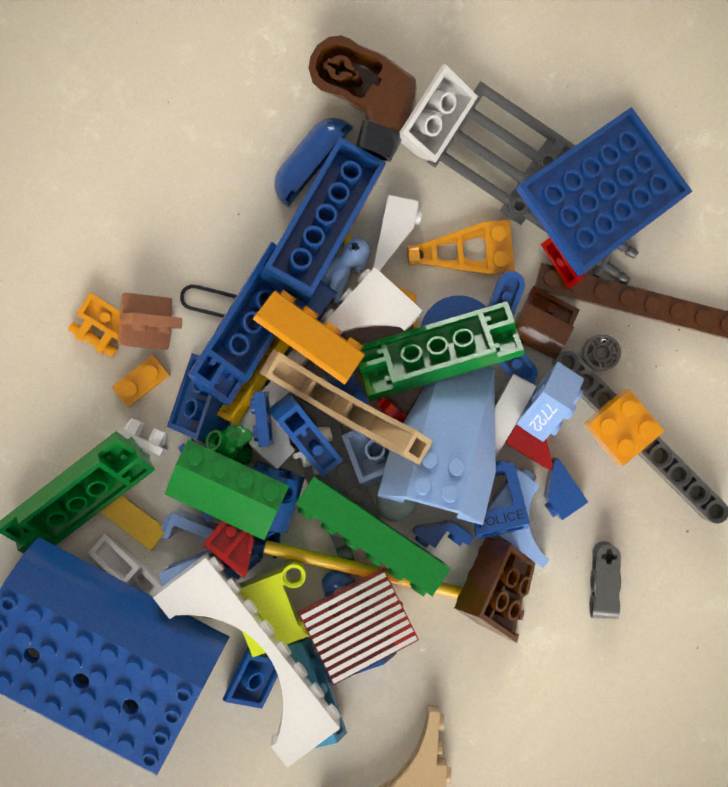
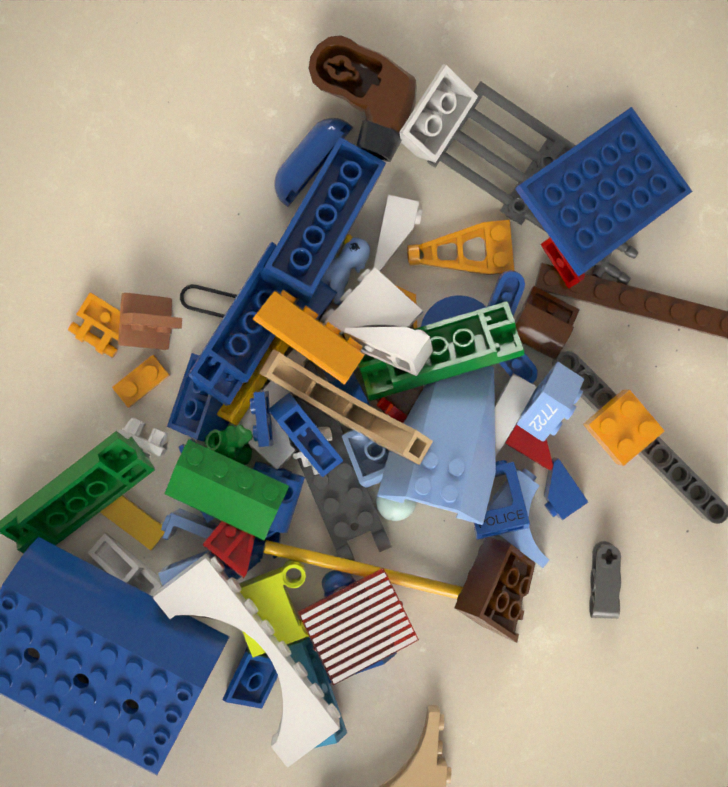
(372, 535): green brick -> none
(394, 345): none -> white slope
(434, 532): blue slope -> none
(612, 352): wheel -> none

